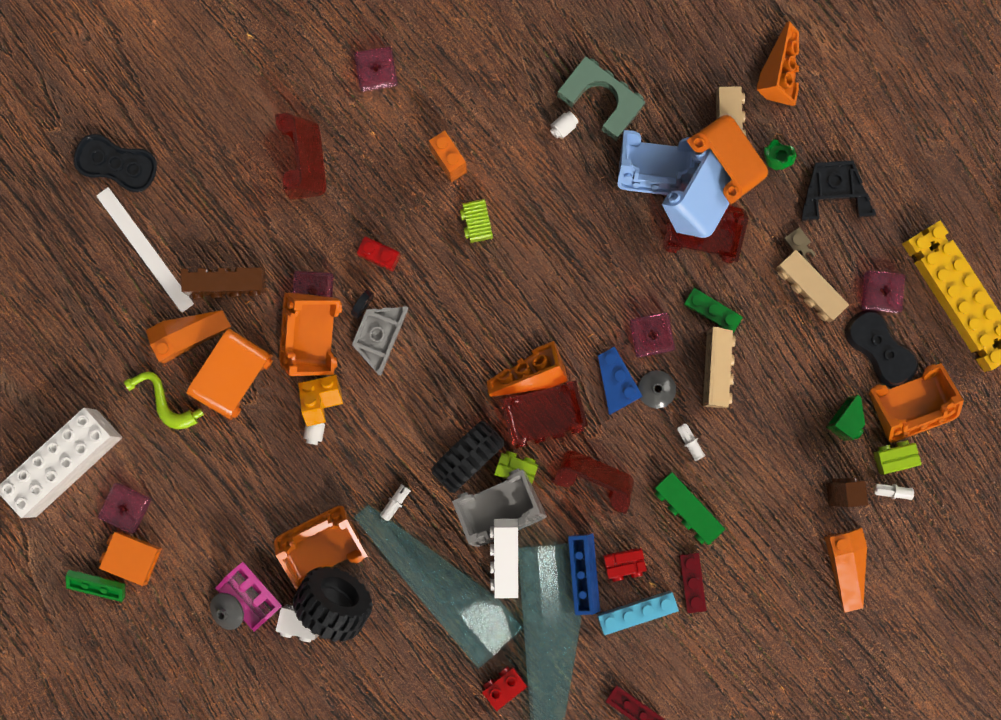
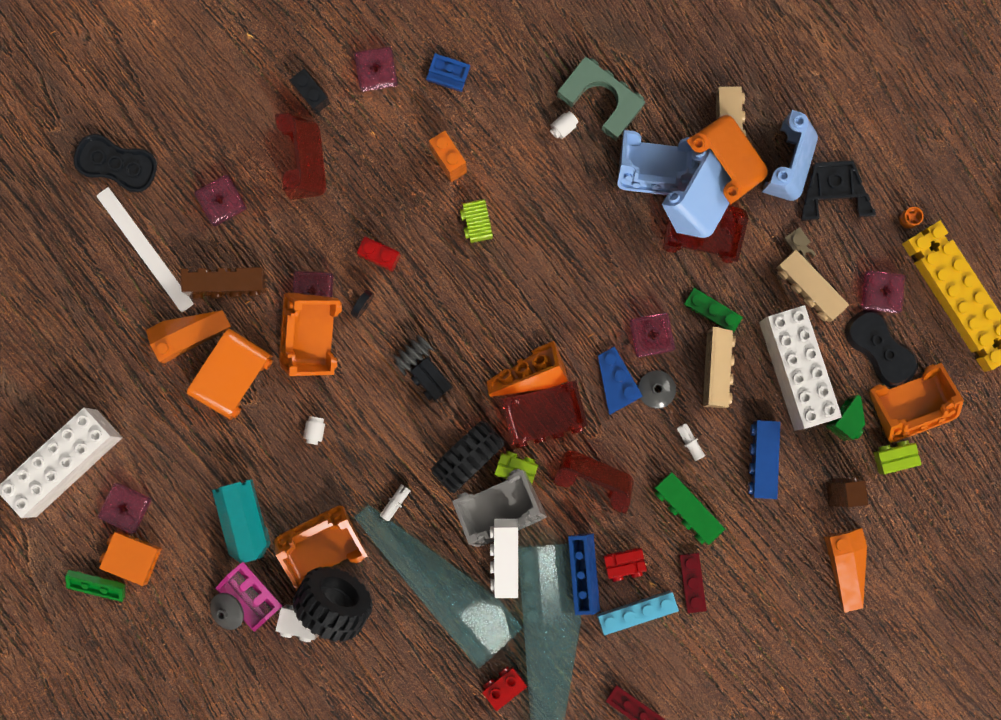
(171, 419): lime animal -> none
(231, 204): none -> clear pink brick
(241, 521): none -> teal brick
(309, 91): none -> black brick
(316, 396): light orange brick -> none
(378, 335): light grey wing -> none
(412, 354): none -> dark grey piece
(431, 380): none -> black brick
(448, 72): none -> blue plate
(764, 459): none -> blue brick
(778, 75): orange wedge -> none
(779, 156): green hair -> none
(789, 182): none -> light blue windscreen
(800, 368): none -> white brick
(894, 491): white axle -> none
(914, 215): none -> orange wheel

